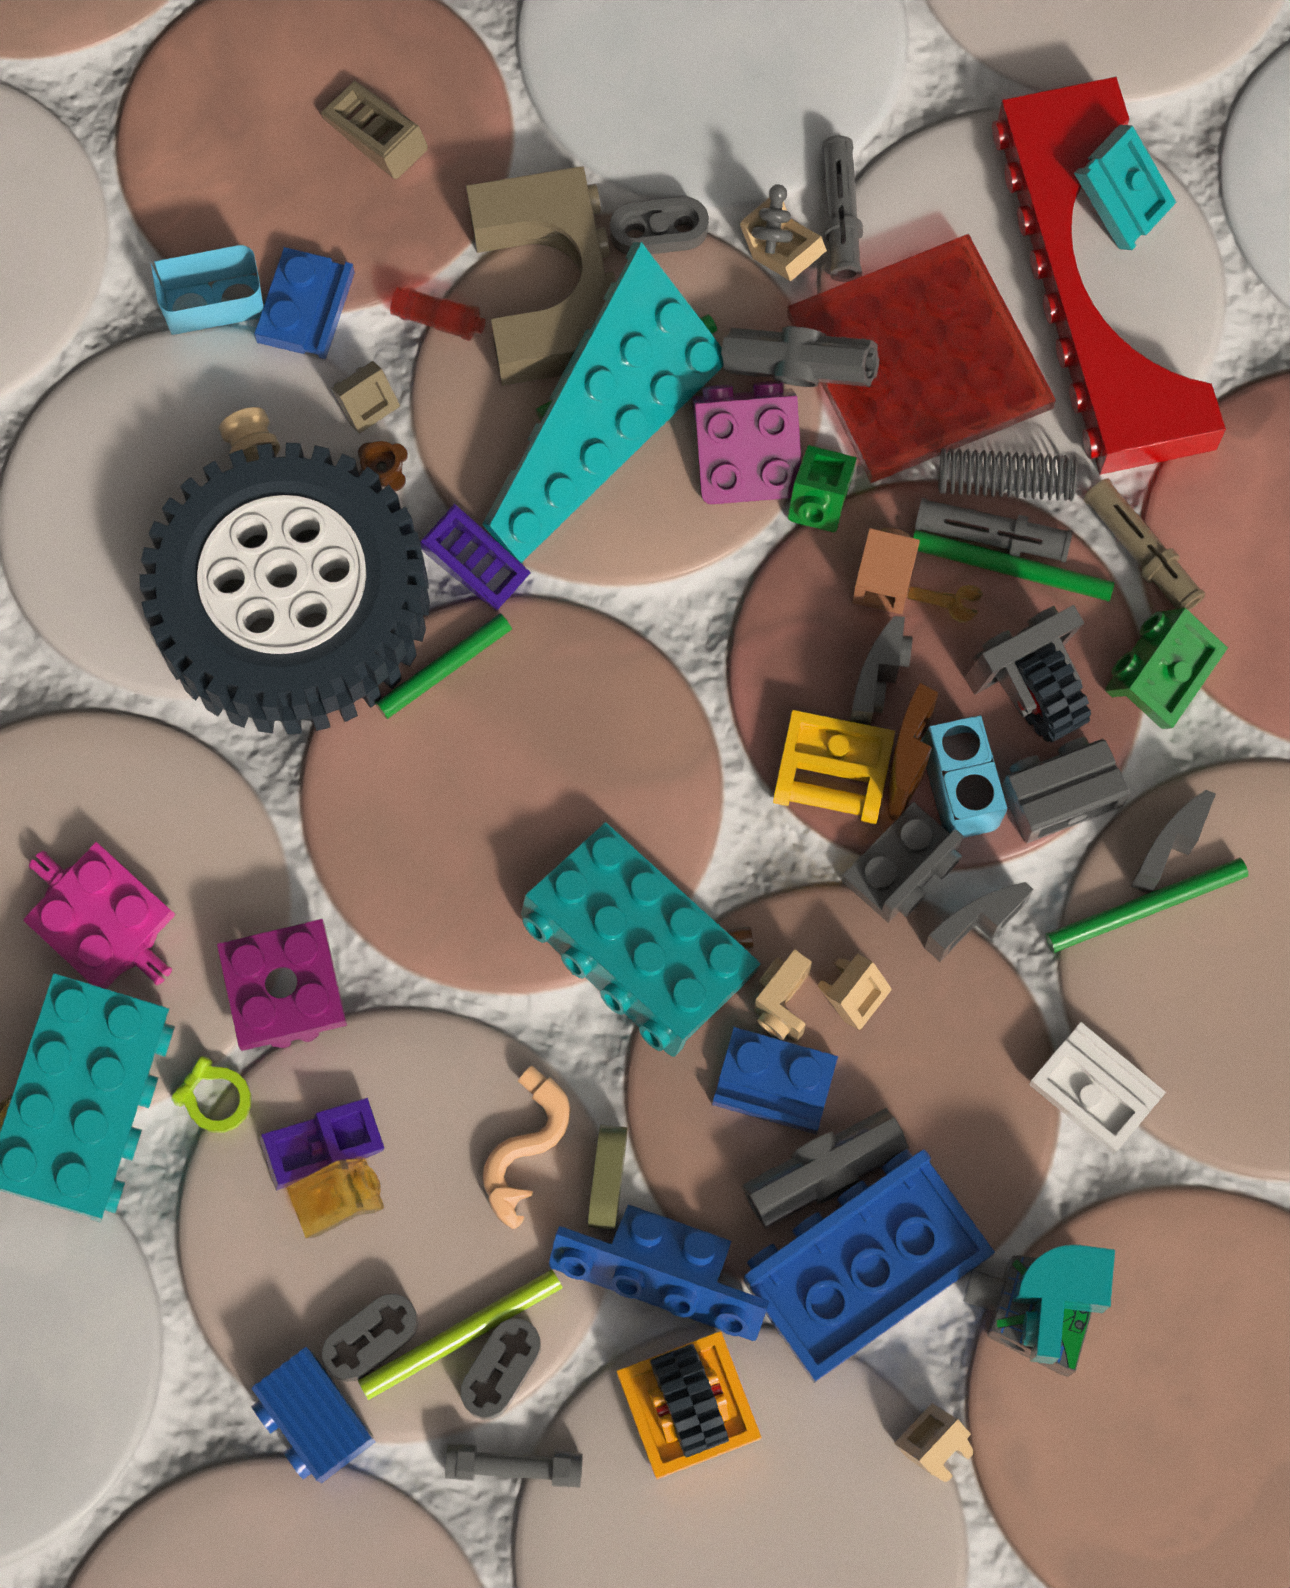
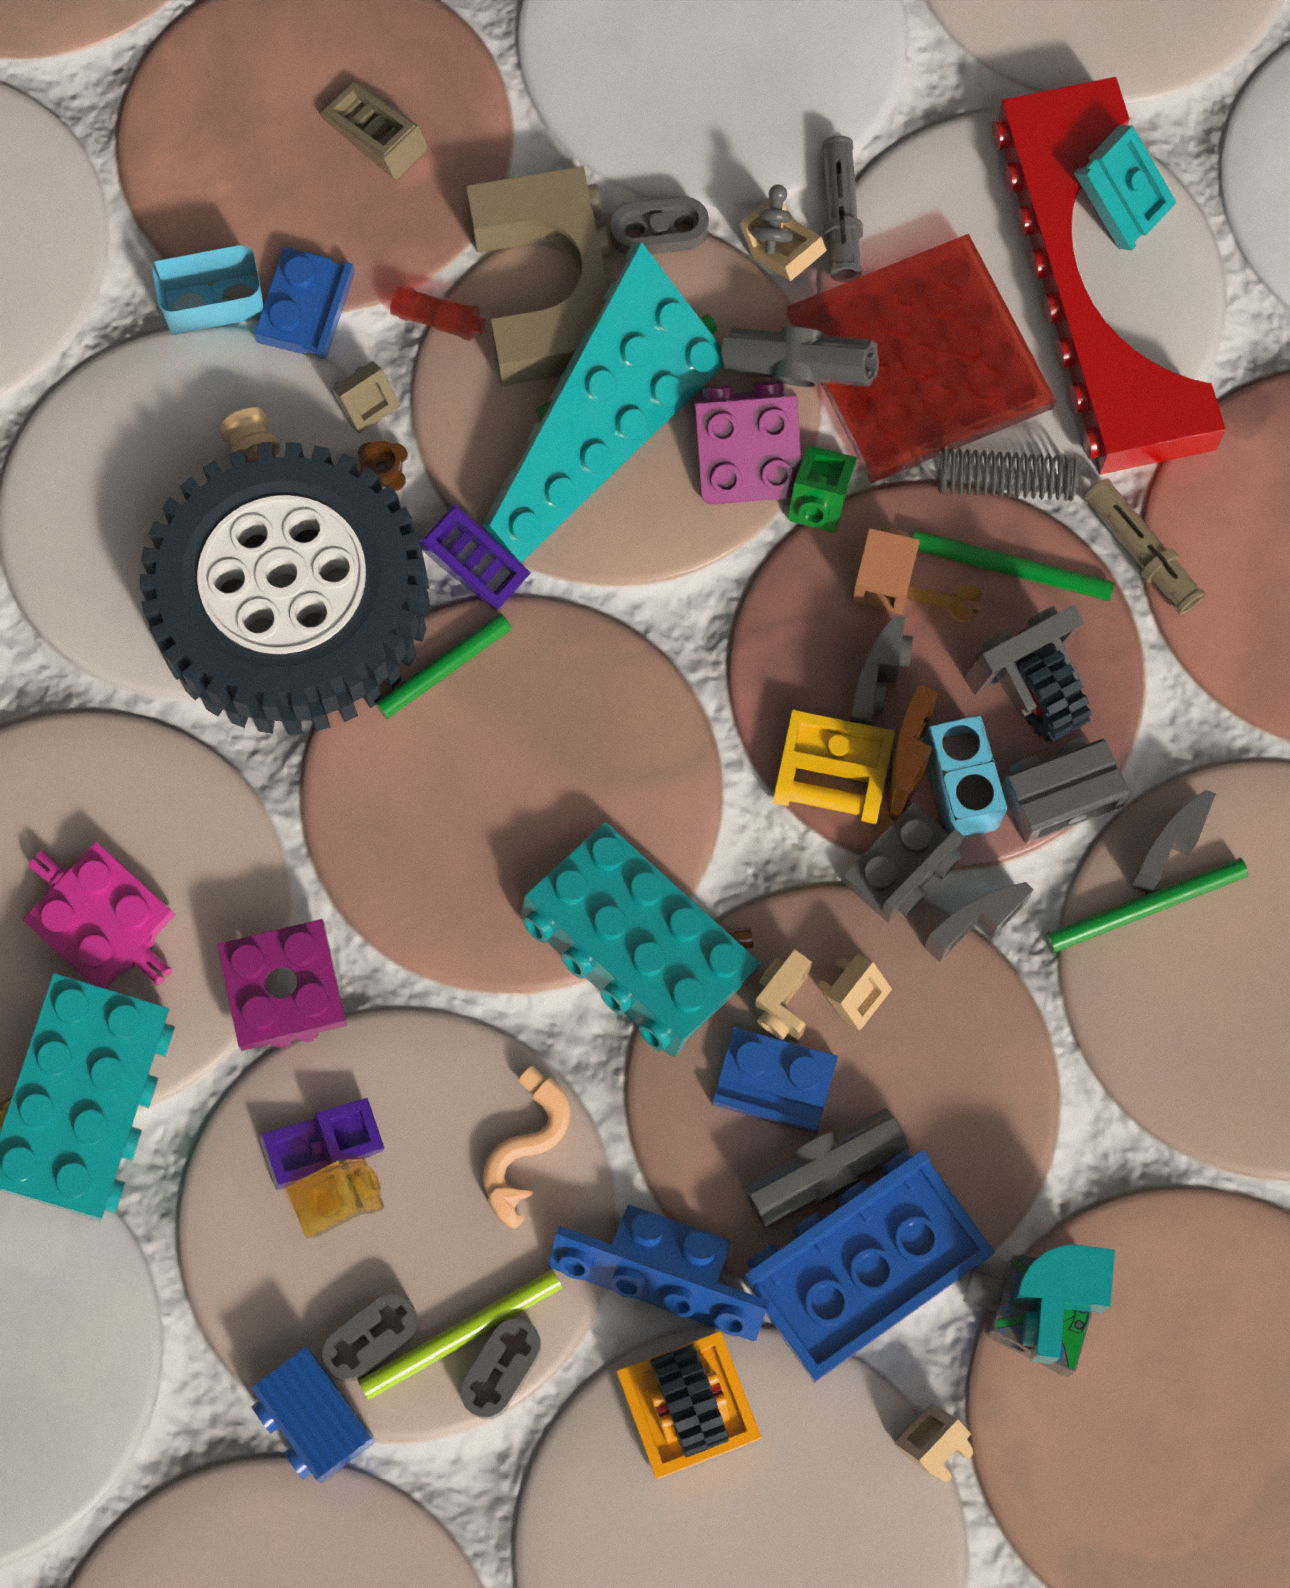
(204, 1070): lime piece -> none
(465, 1462): dark grey bar -> none
(607, 1177): olive beam -> none
(1054, 542): dark grey pin -> none
(1097, 1088): white plate -> none
(1166, 665): green bracket -> none

